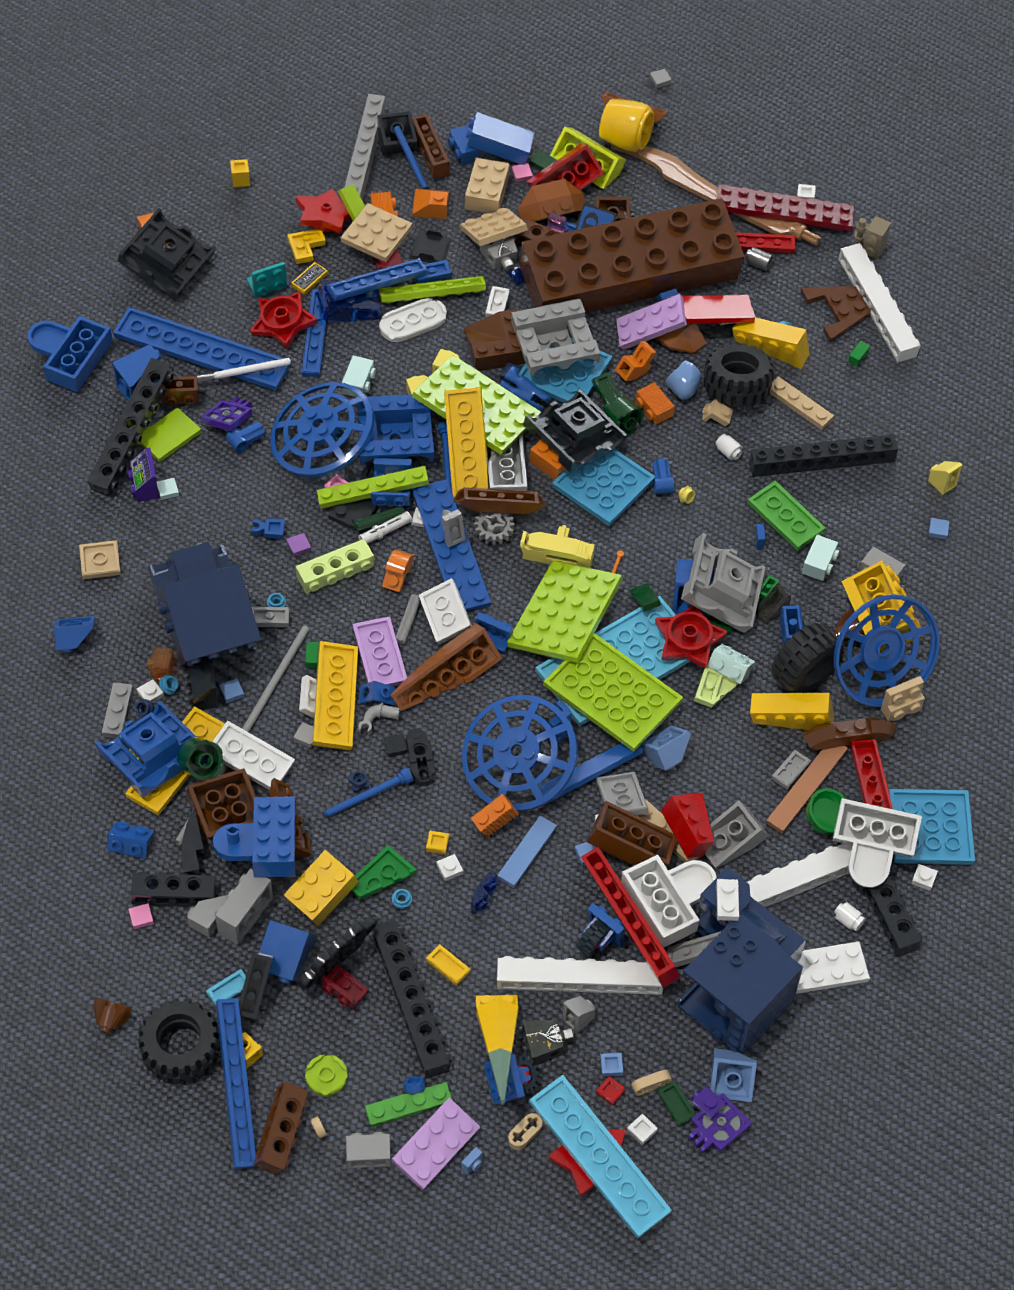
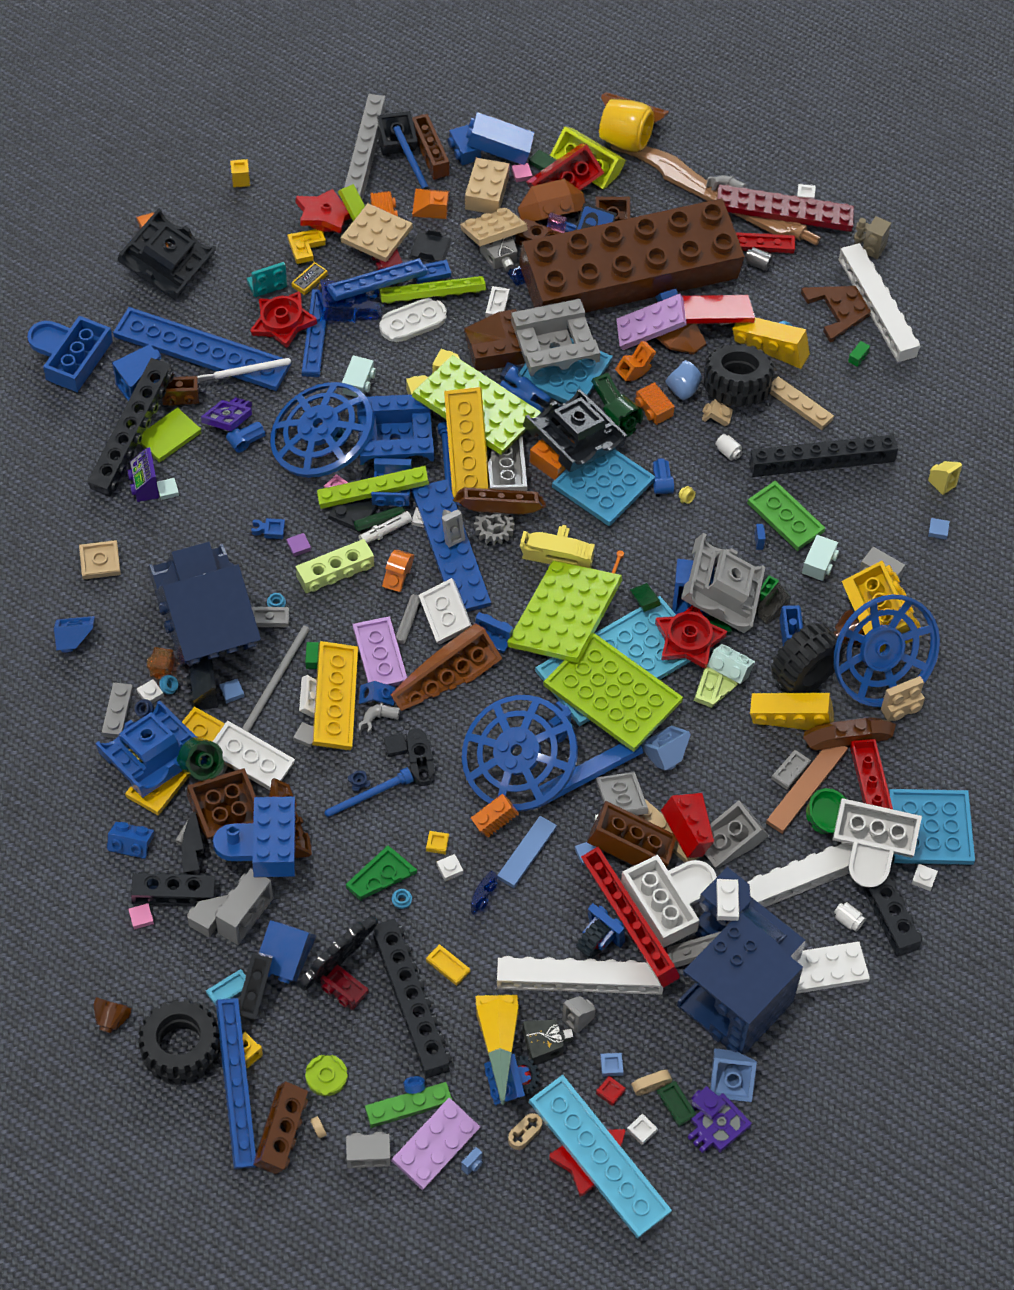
(321, 888): yellow brick -> none
(660, 78): light grey tile -> none
(724, 180): none -> light grey piece

